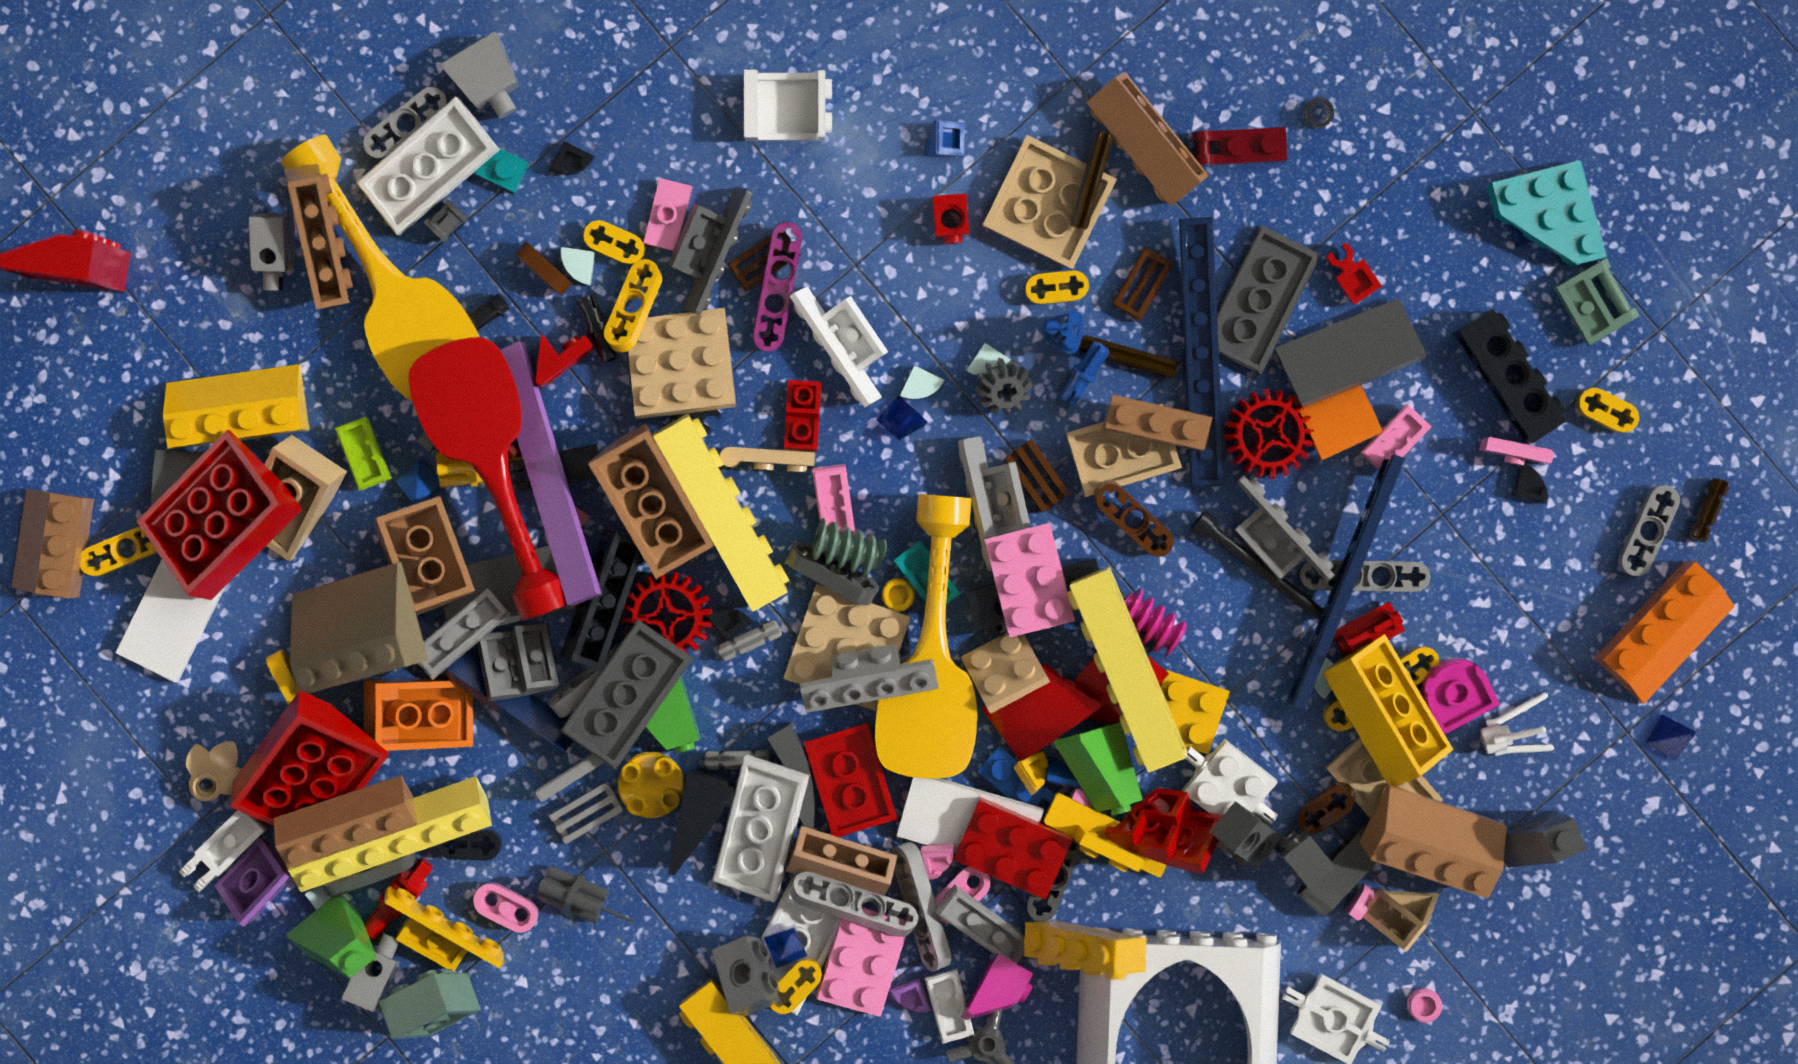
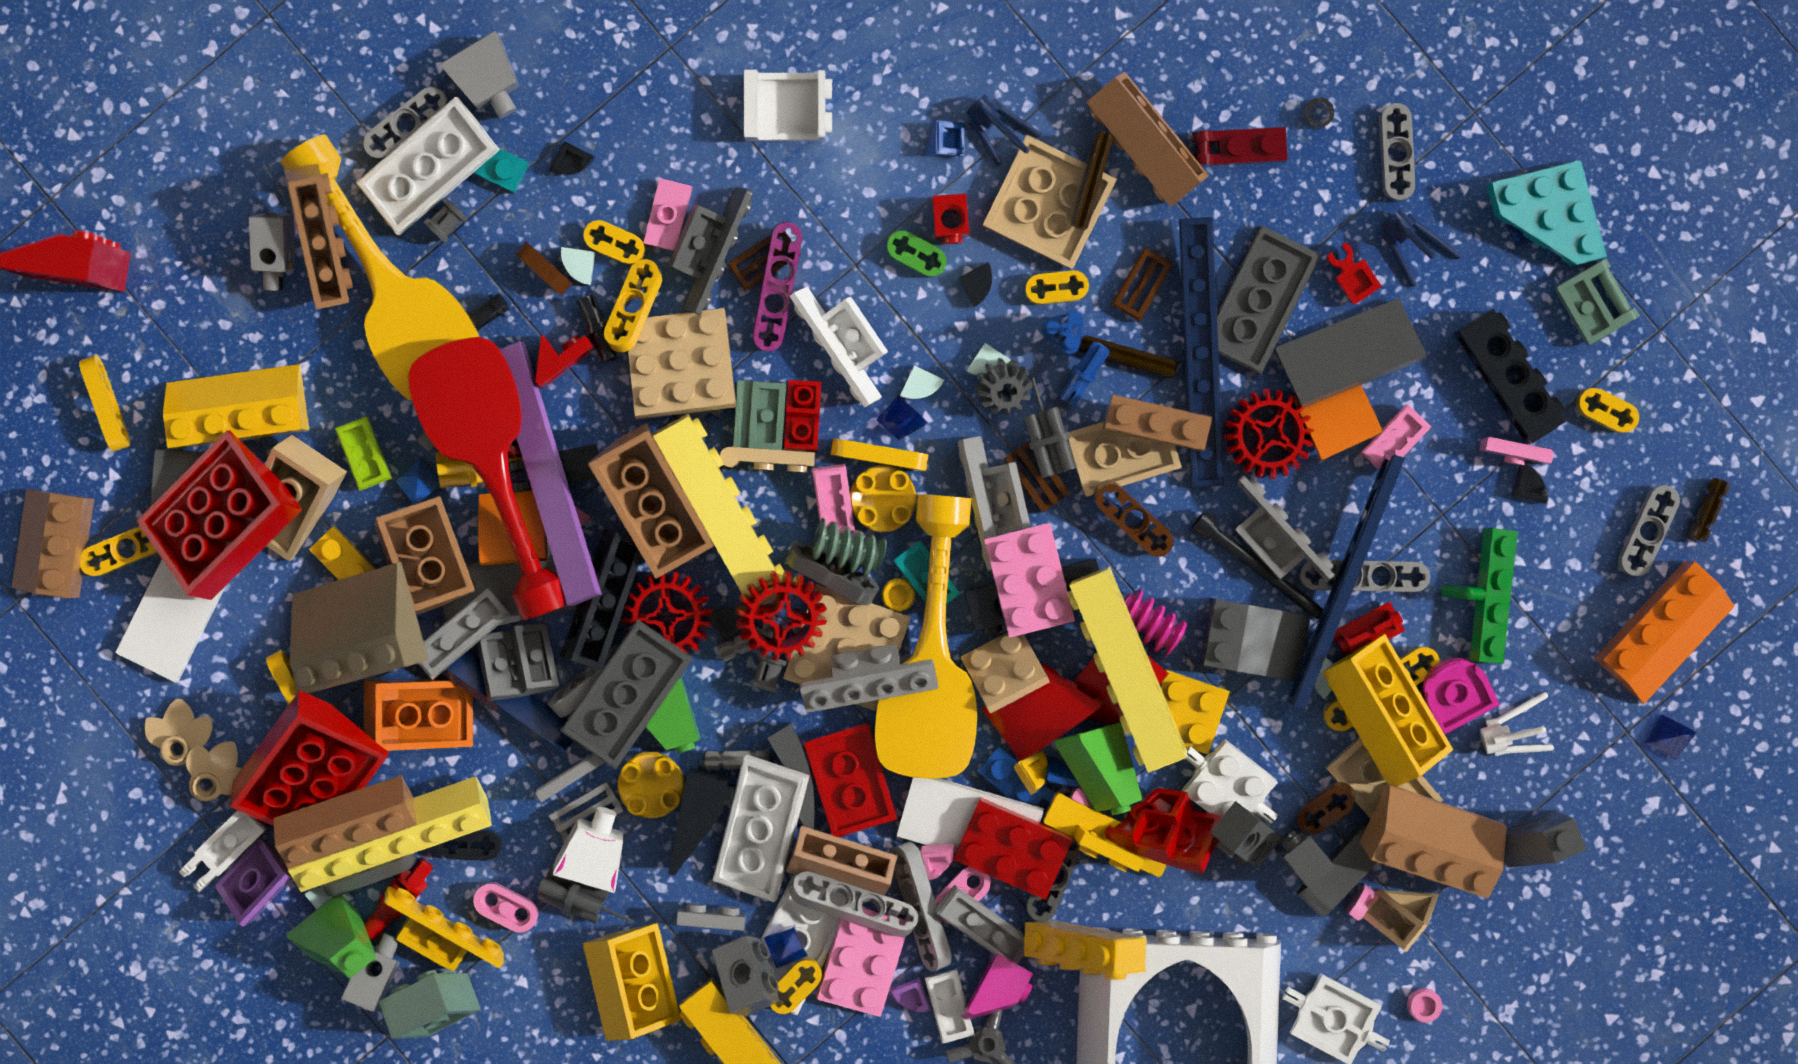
(104, 403): none -> yellow beam
(180, 727): none -> tan plate
(340, 555): none -> yellow plate
(492, 536): none -> orange slope
(592, 852): none -> white torso
(631, 982): none -> yellow slope
(697, 916): none -> light grey plate
(759, 415): none -> sand green plate
(767, 673): none -> dark grey bush
(795, 618): none -> red gear
(879, 454): none -> yellow beam
(883, 498): none -> yellow dish
(912, 261): none -> bright green beam
(977, 283): none -> black tile
(986, 114): none -> dark blue plant
(1049, 440): none -> dark grey piece
(1254, 639): none -> dark grey slope
(1404, 226): none -> dark blue plant
(1405, 176): none -> light grey beam
(1491, 595): none -> green plate

